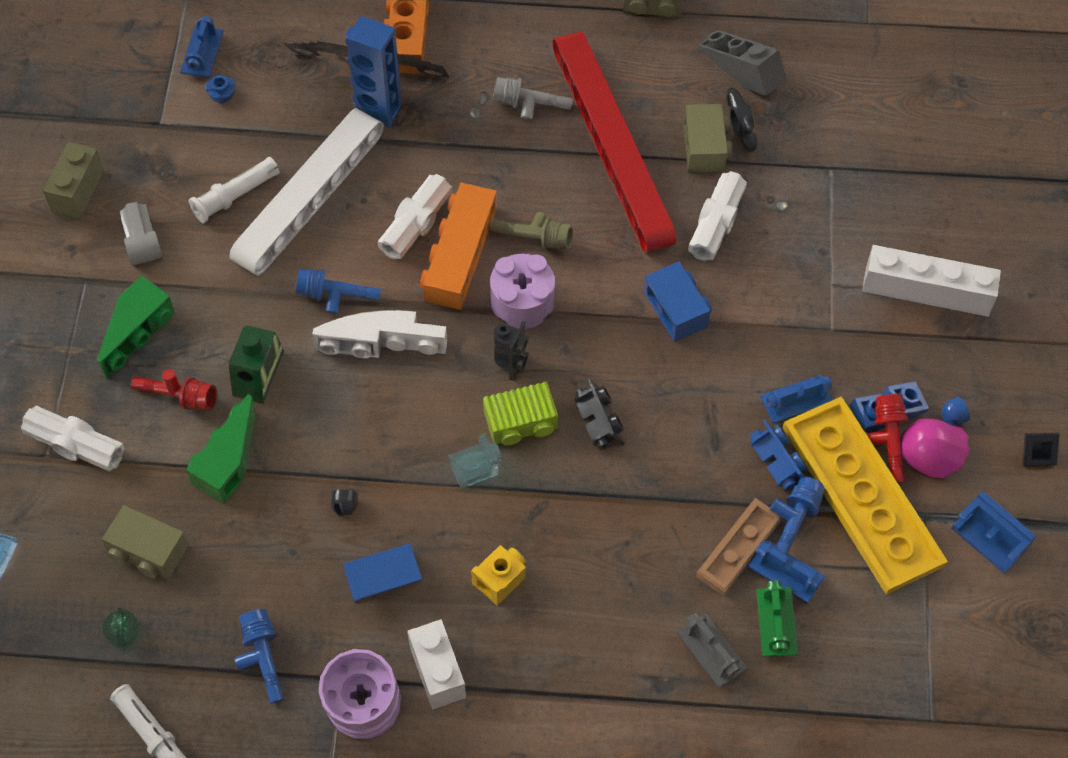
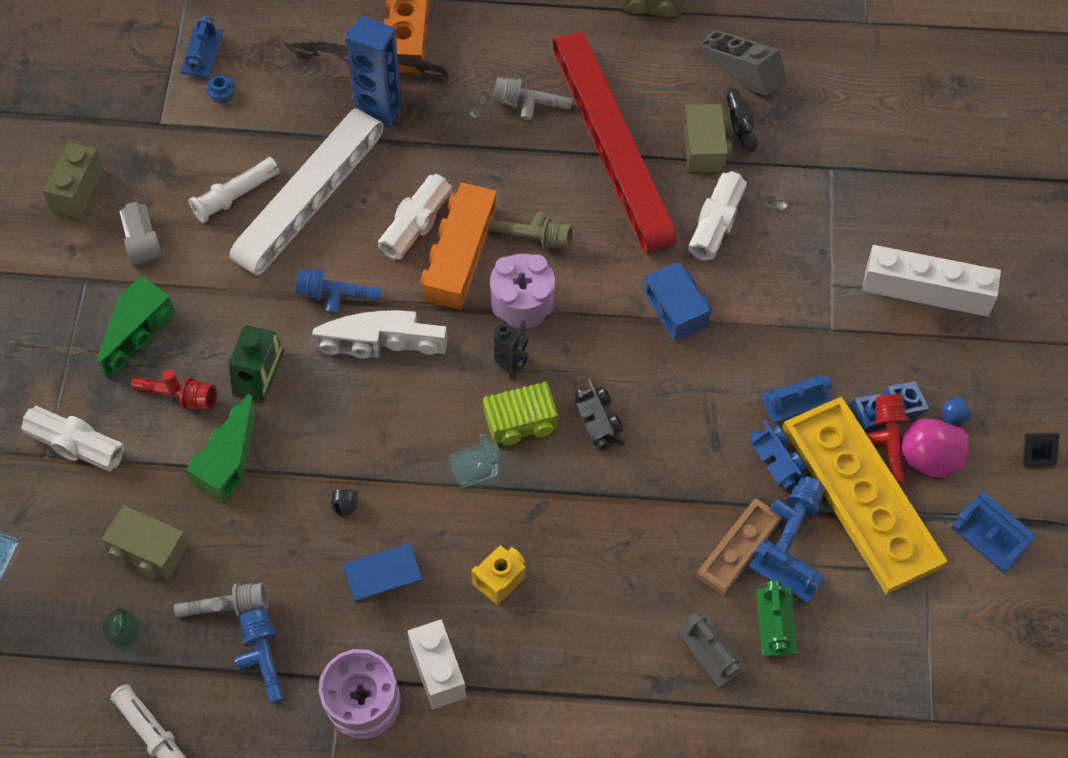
(243, 599): none -> light grey piece

